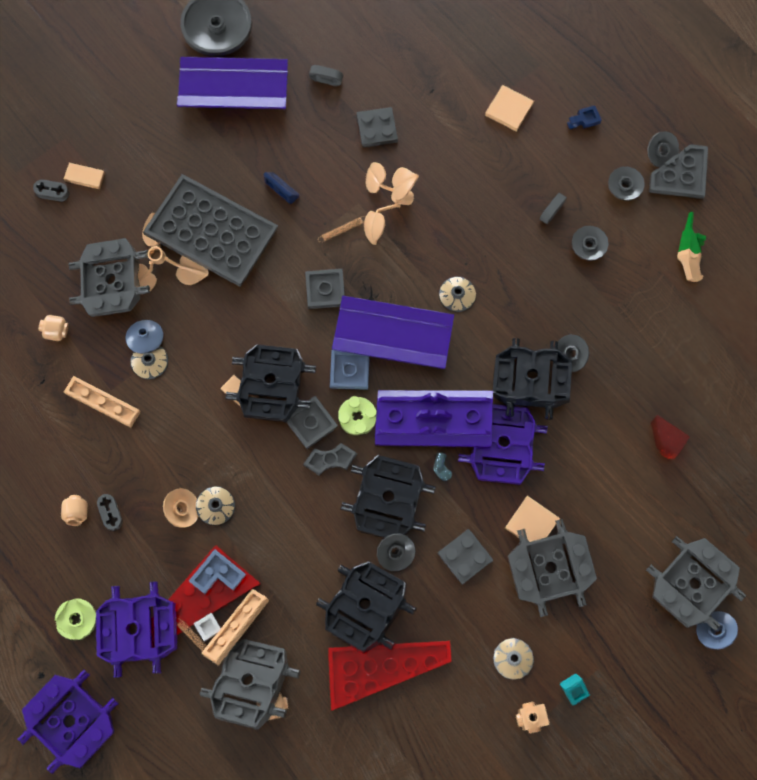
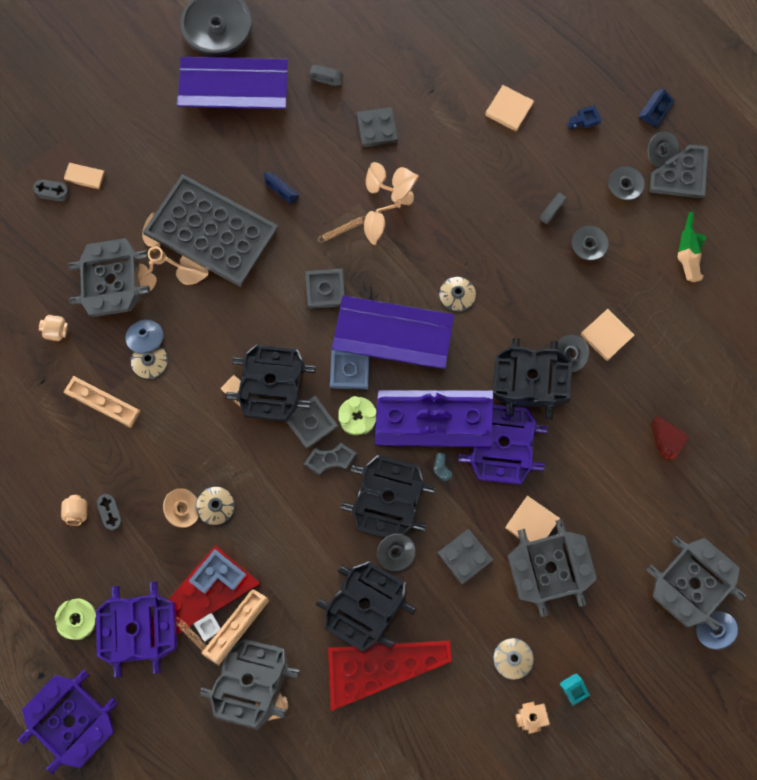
(607, 334): none -> light nougat tile
(656, 107): none -> dark blue slope

